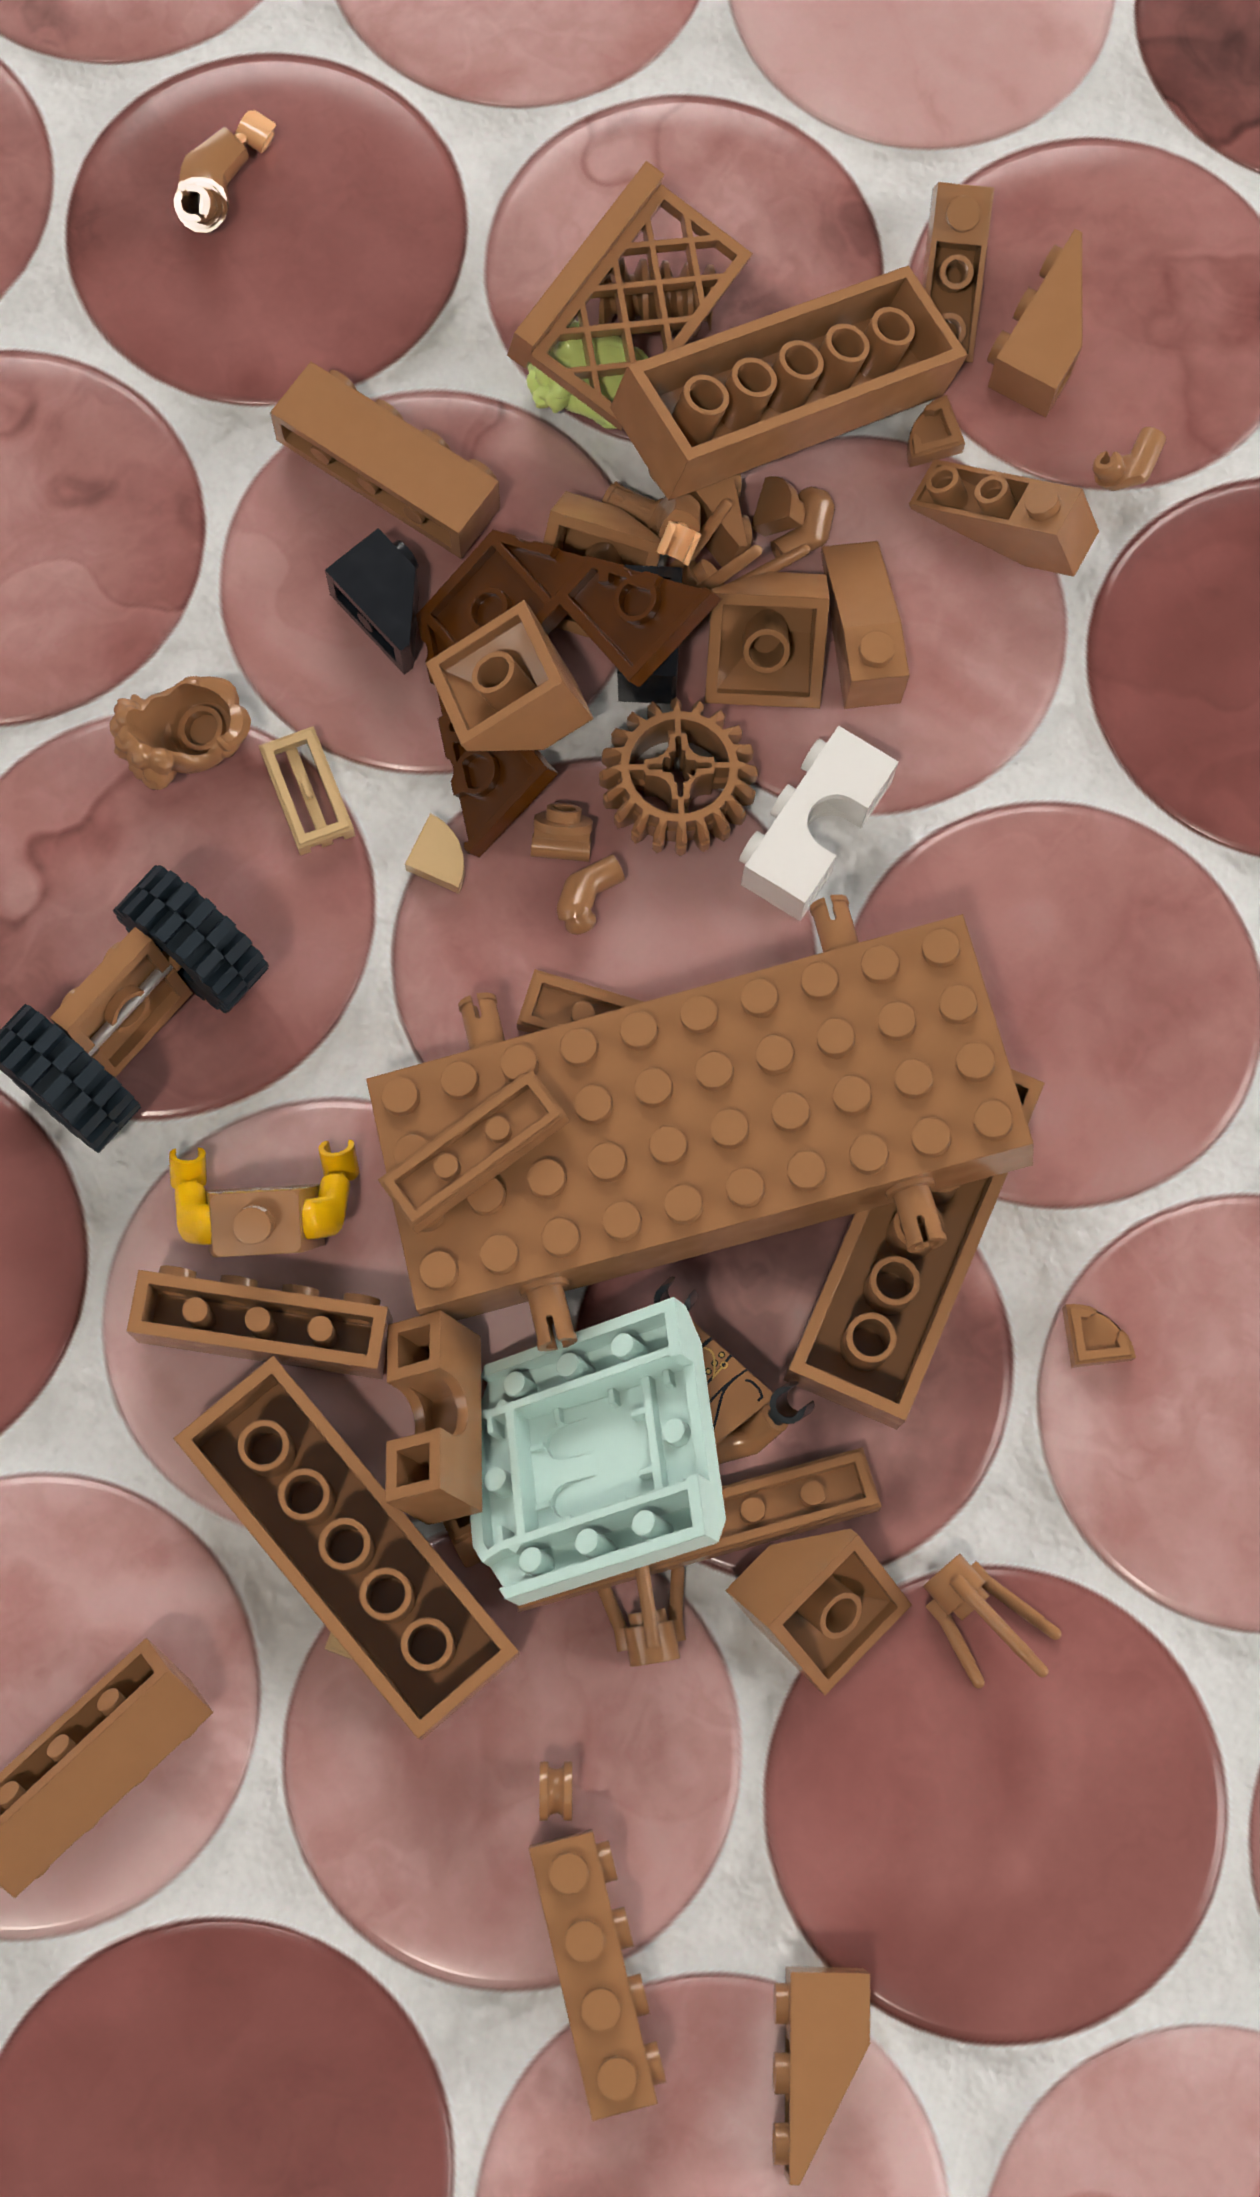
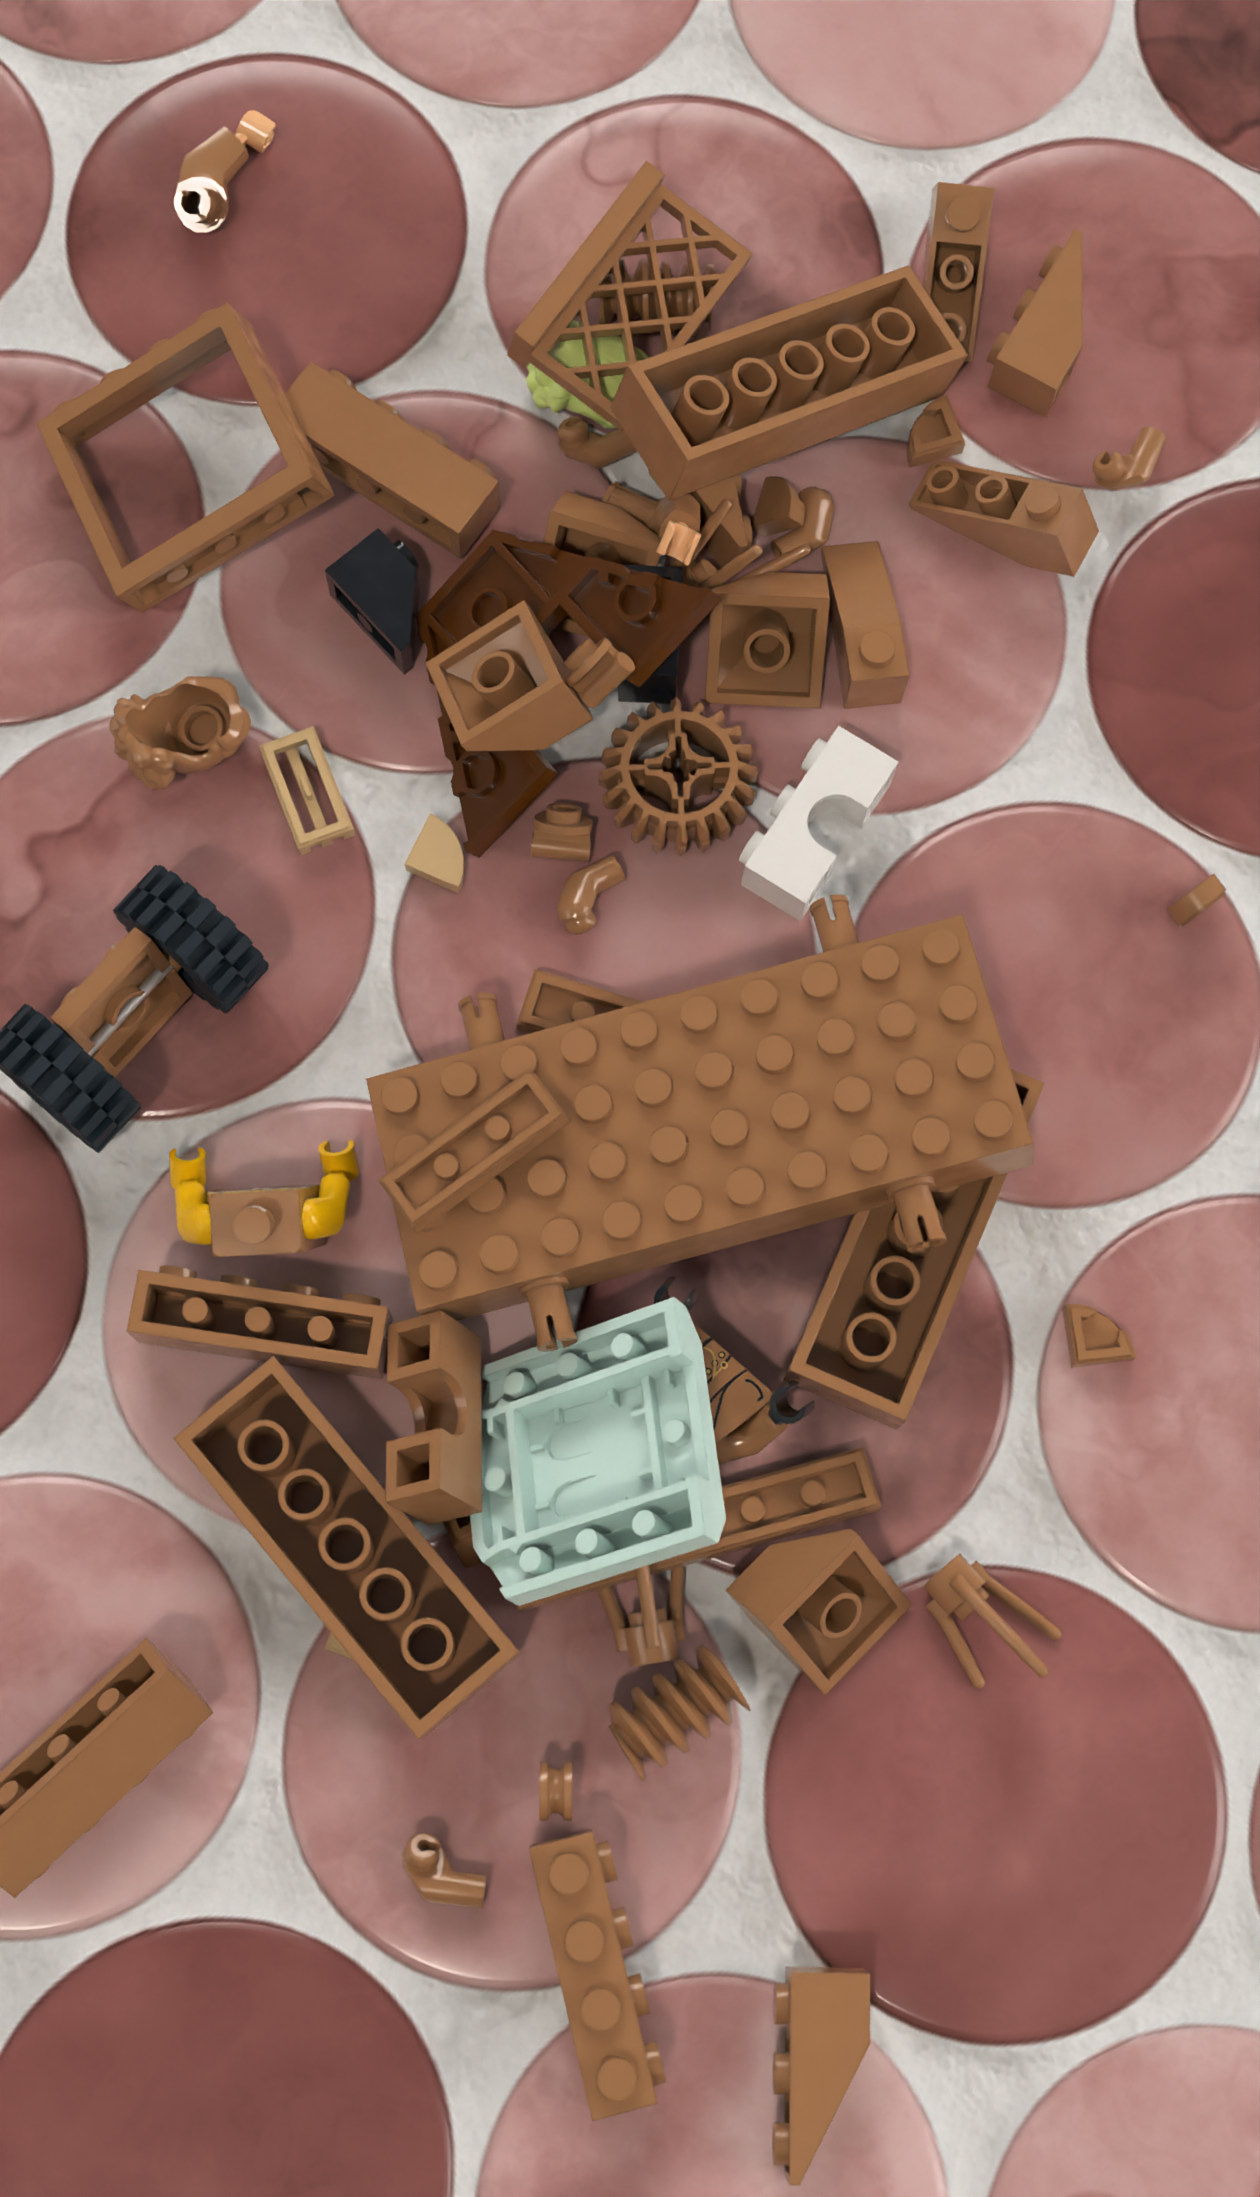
(227, 529): none -> medium nougat window
(436, 1878): none -> medium nougat arm
(590, 447): none -> medium nougat arm
(597, 670): none -> medium nougat plate
(675, 1710): none -> medium nougat piece
(1197, 900): none -> medium nougat tile

